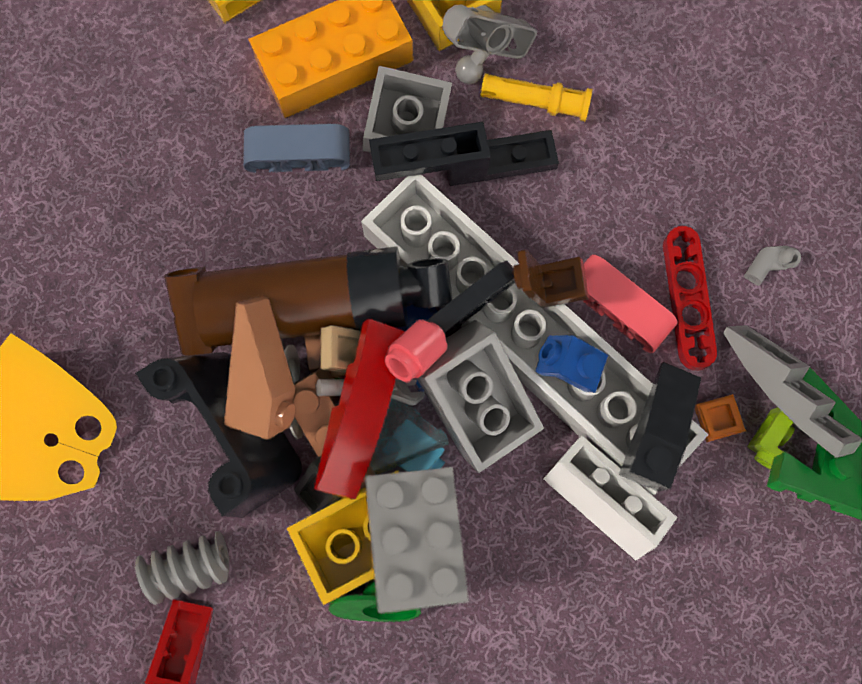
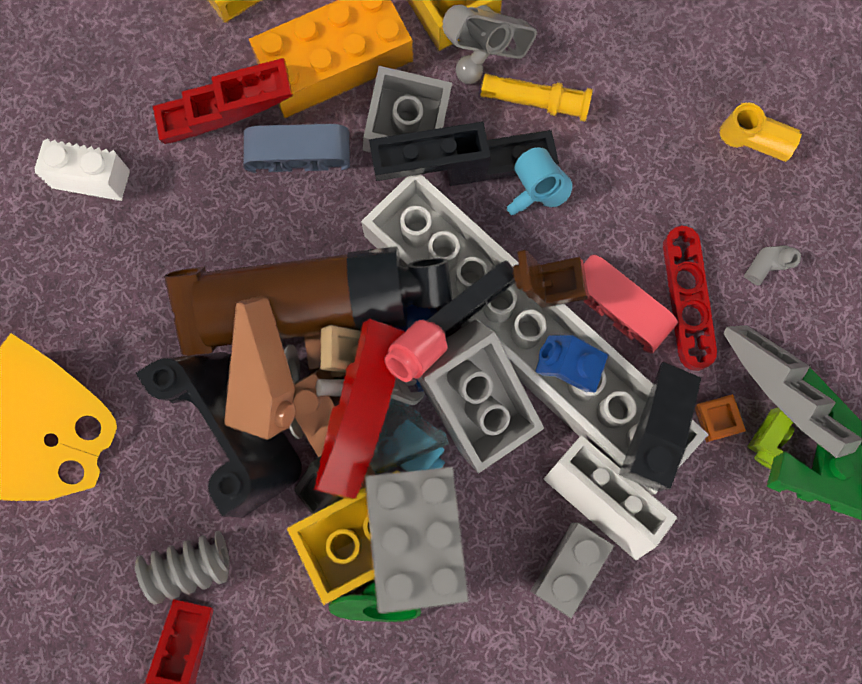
(82, 169): none -> white brick
(223, 102): none -> red slope
(542, 180): none -> medium azure piece
(572, 569): none -> light grey brick
(760, 132): none -> yellow piece

